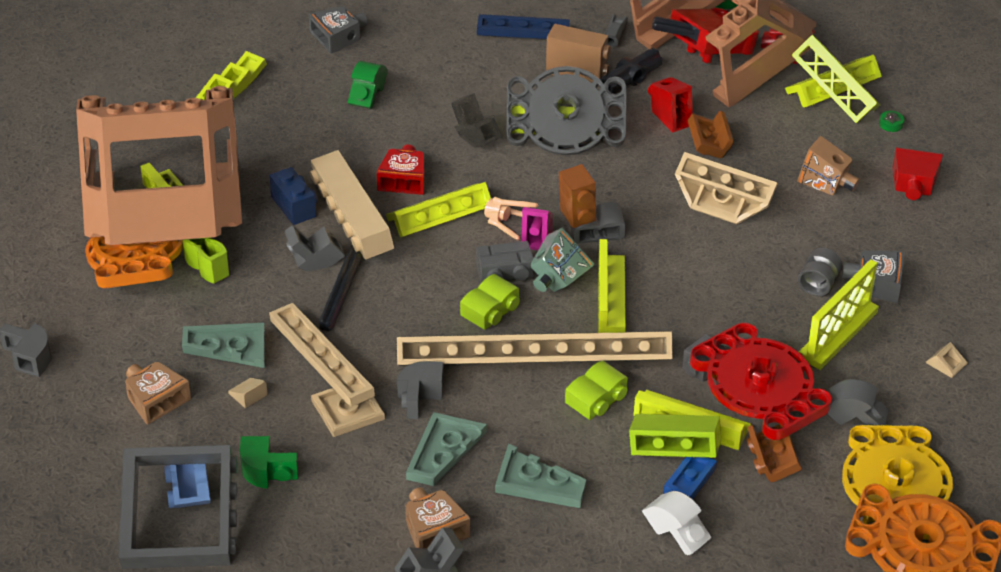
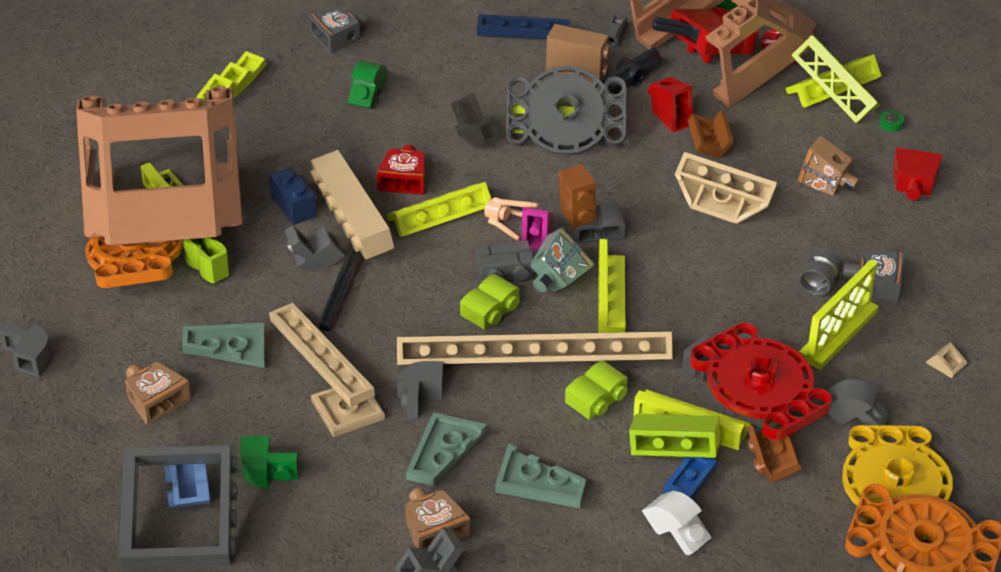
(249, 391): tan slope -> none

